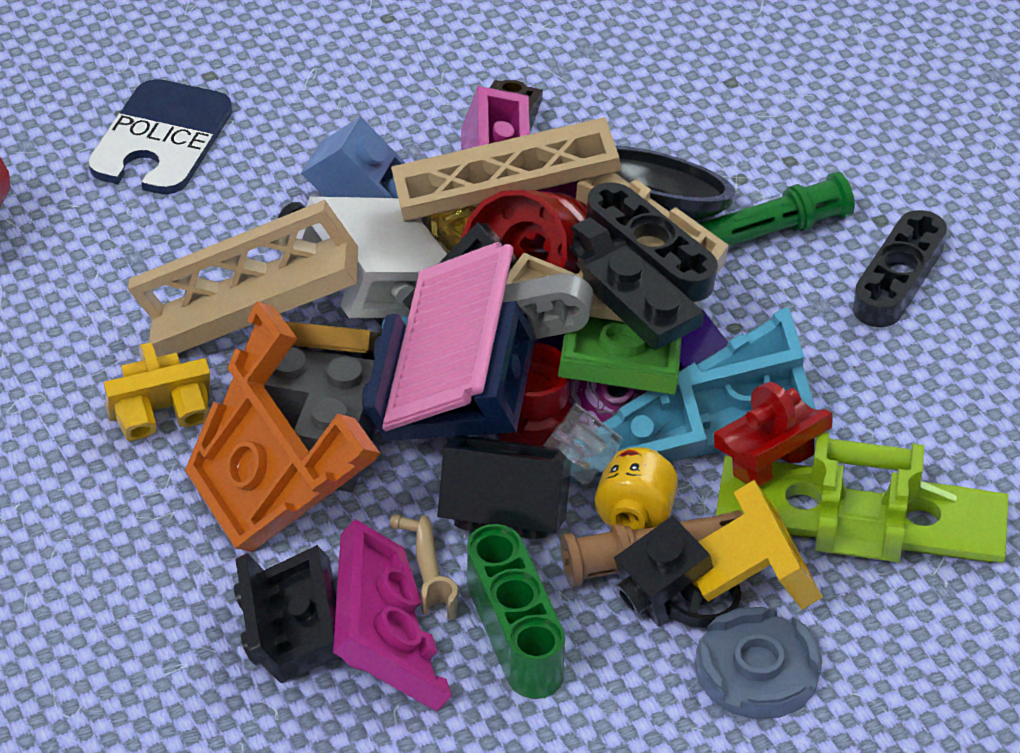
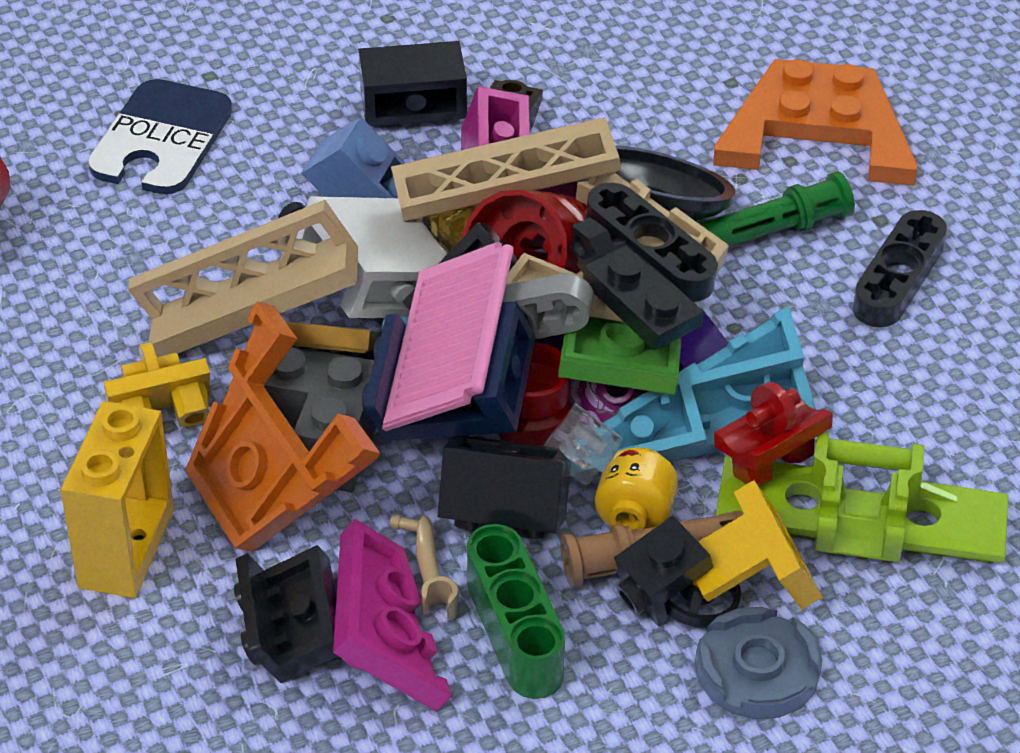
(116, 493): none -> yellow window
(413, 83): none -> black brick
(819, 105): none -> orange wing

